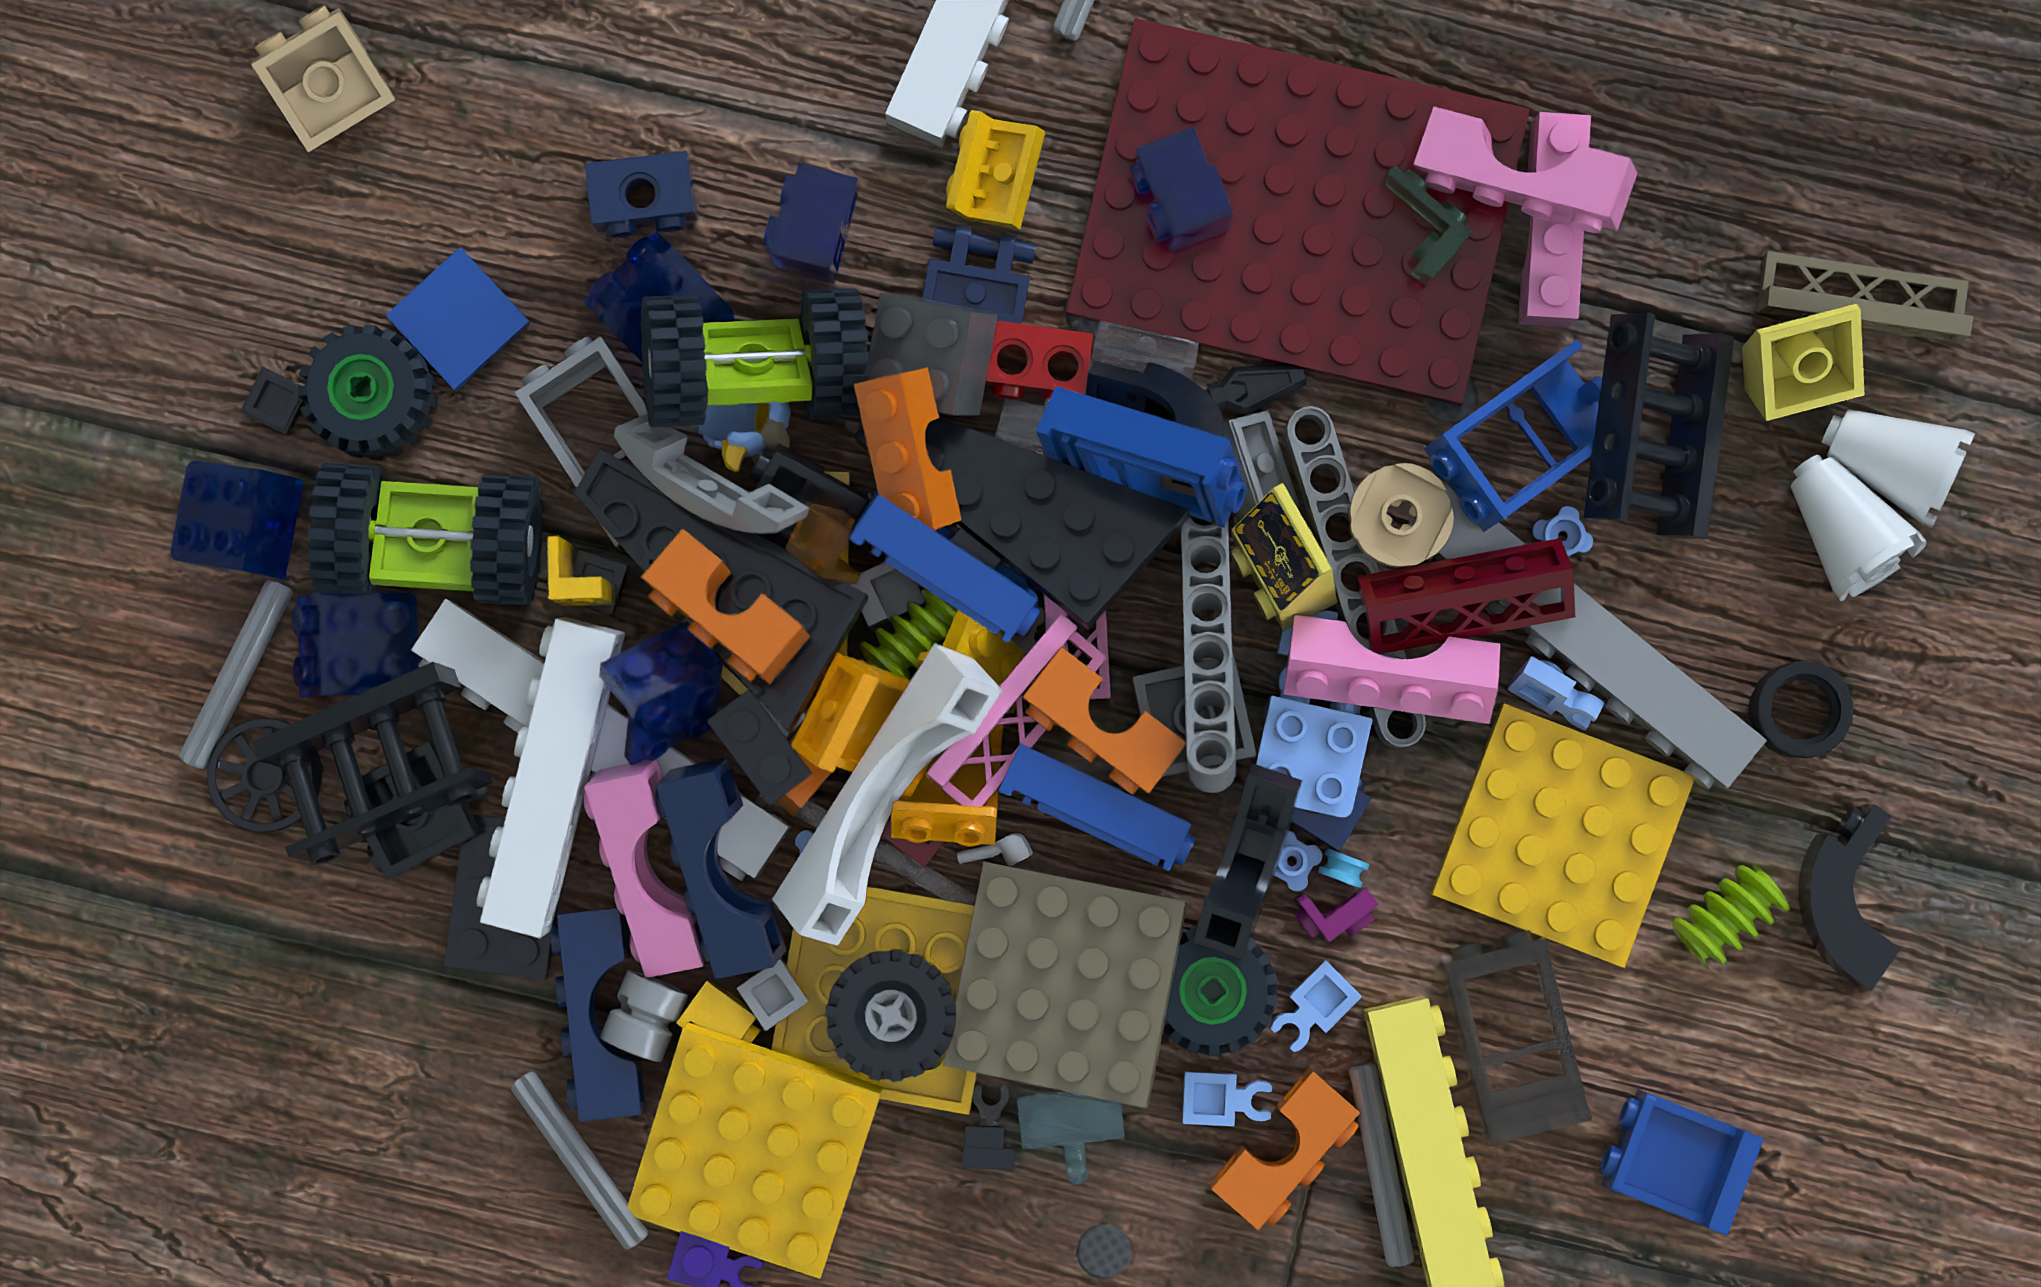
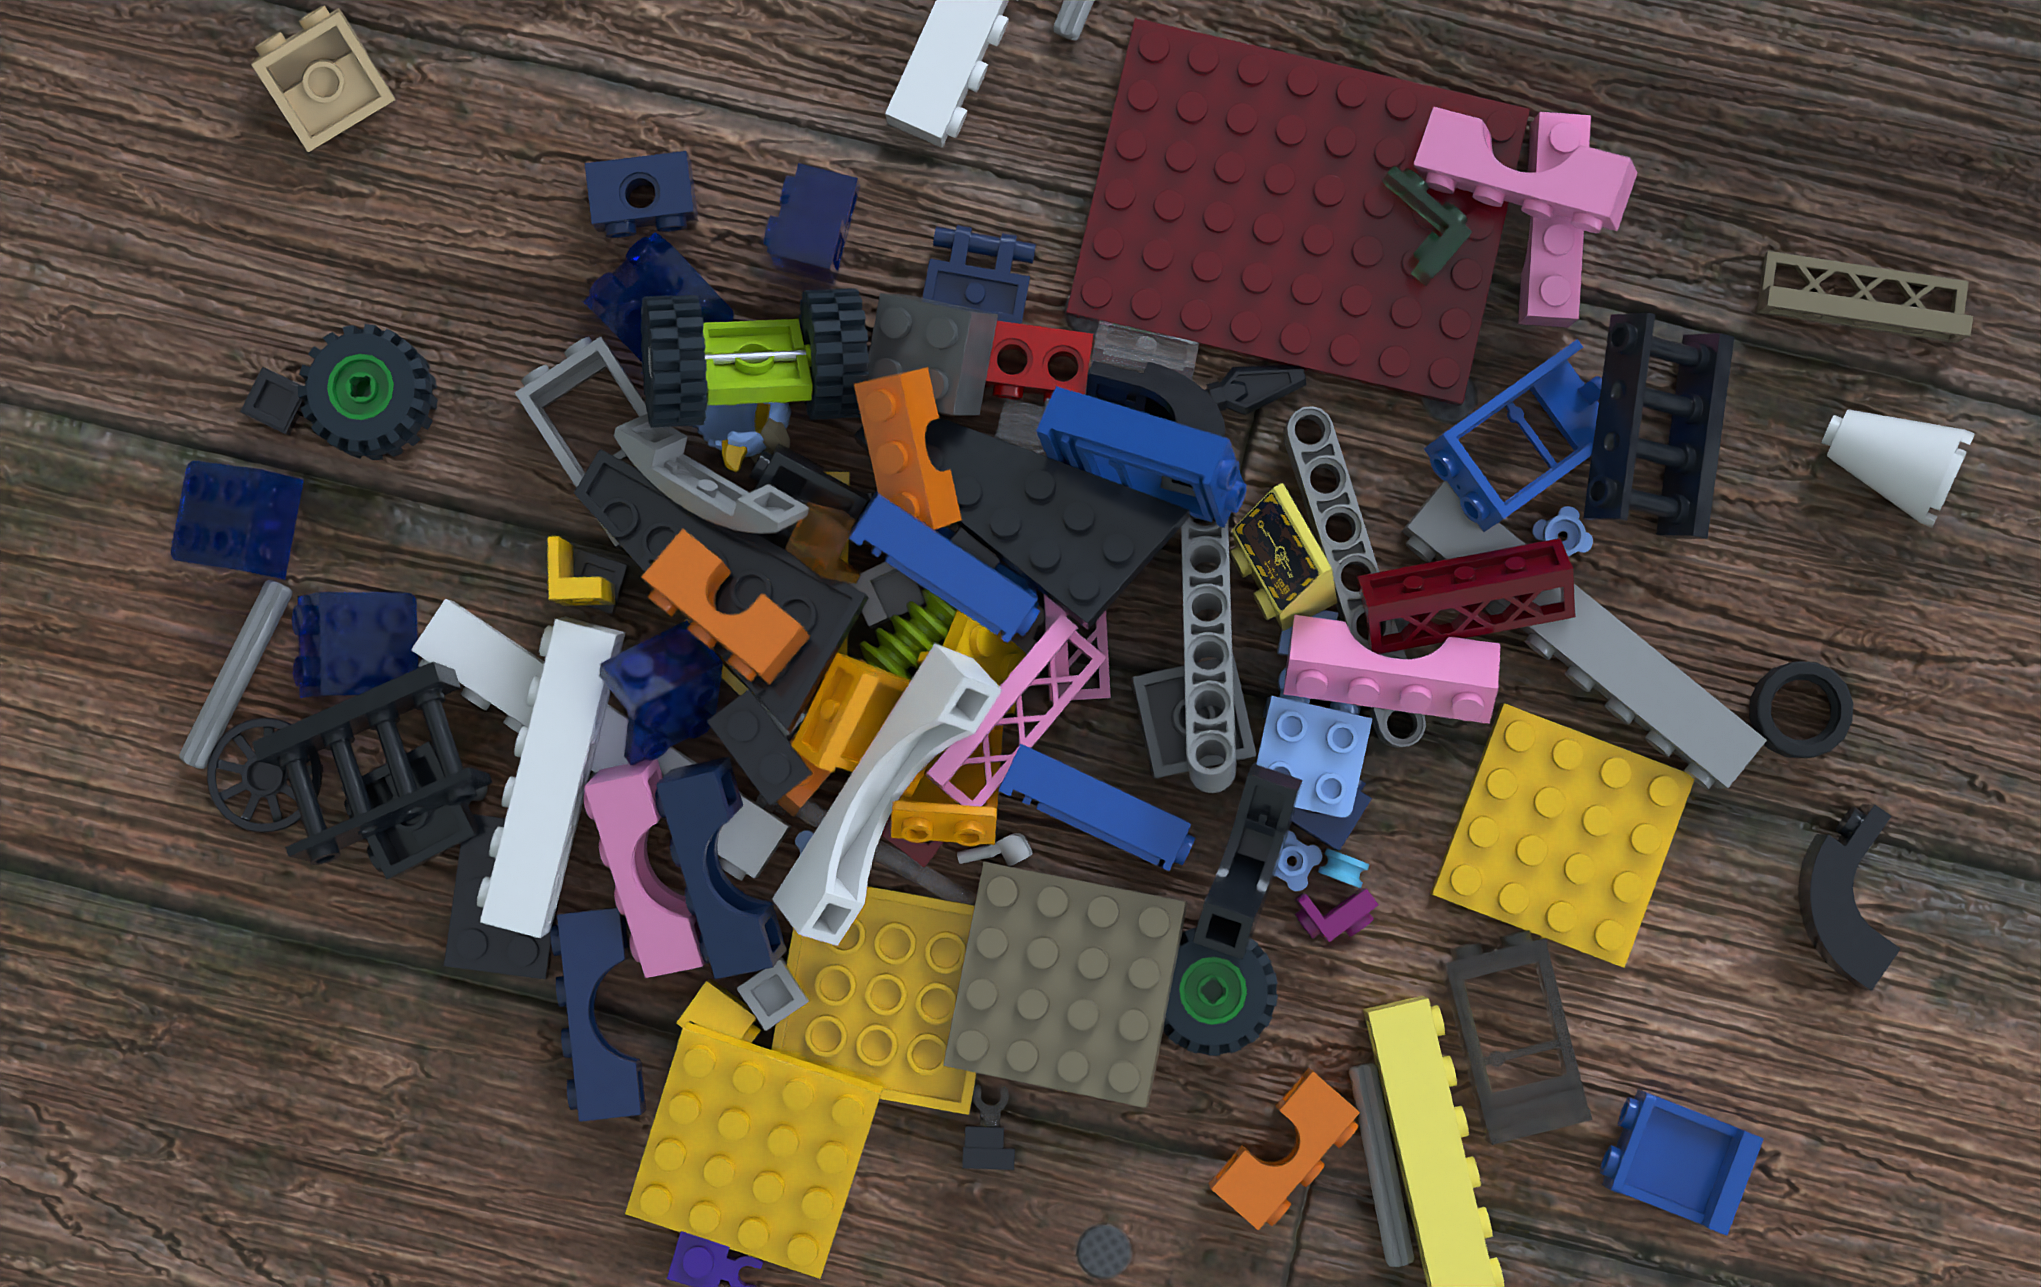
(425, 534): black plate -> none
(458, 319): blue tile -> none
(579, 1160): light grey axle -> none
(644, 1016): light grey wheel -> none
(878, 1037): black wheel -> none
(994, 170): yellow bracket -> none
(1063, 698): orange arch -> none
(1071, 1122): clear light blue plate -> none
(1182, 189): clear blue brick -> none
(1213, 1098): light blue plate -> none
(1258, 458): light grey slope -> none
(1320, 1000): light blue plate -> none
(1429, 506): tan plate -> none
(1552, 691): light blue plate -> none
(1729, 914): lime piece -> none
(1805, 363): light yellow slope -> none
(1851, 526): white cone -> none

